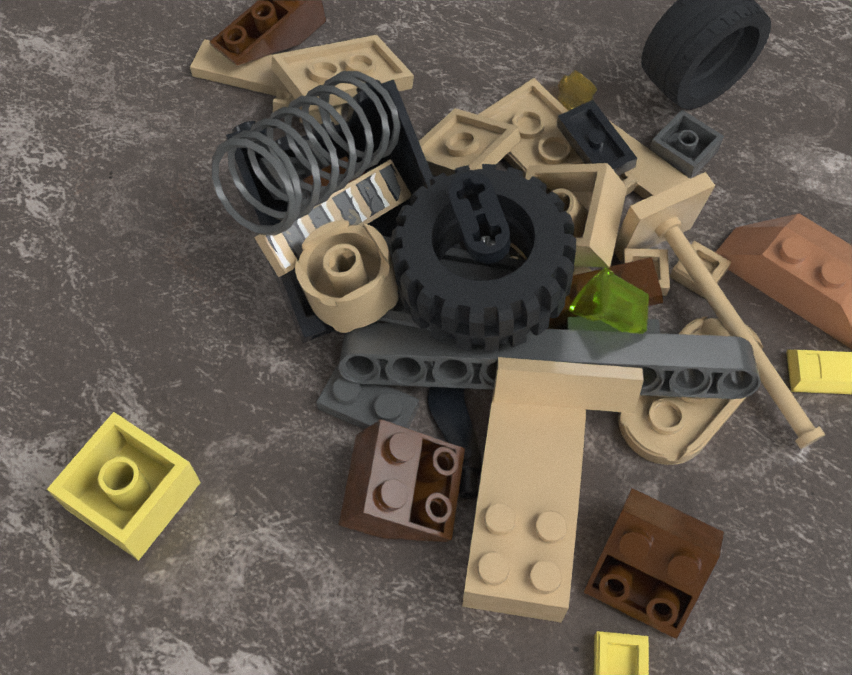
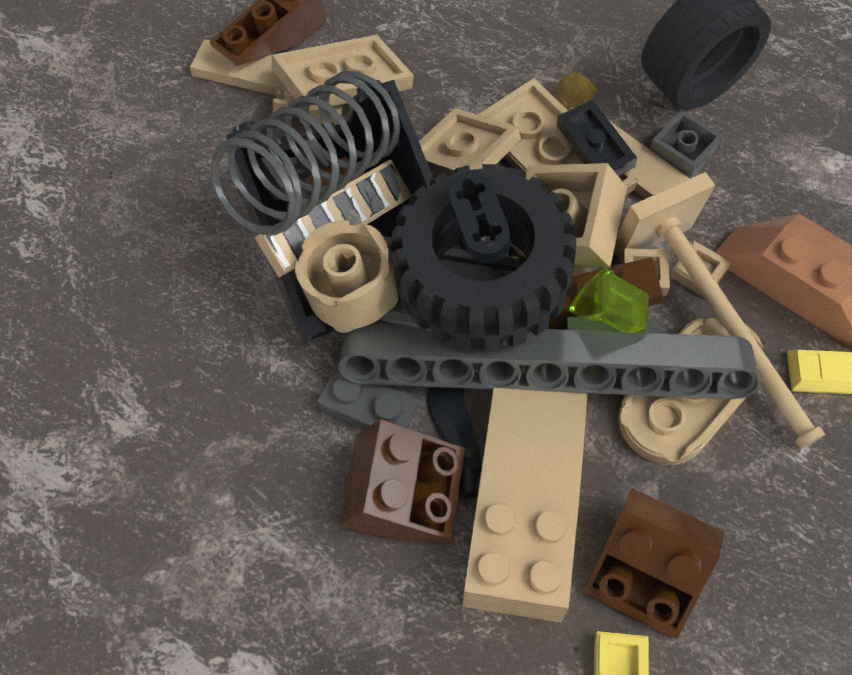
(125, 485): light yellow brick -> none
(567, 385): tan tile -> none

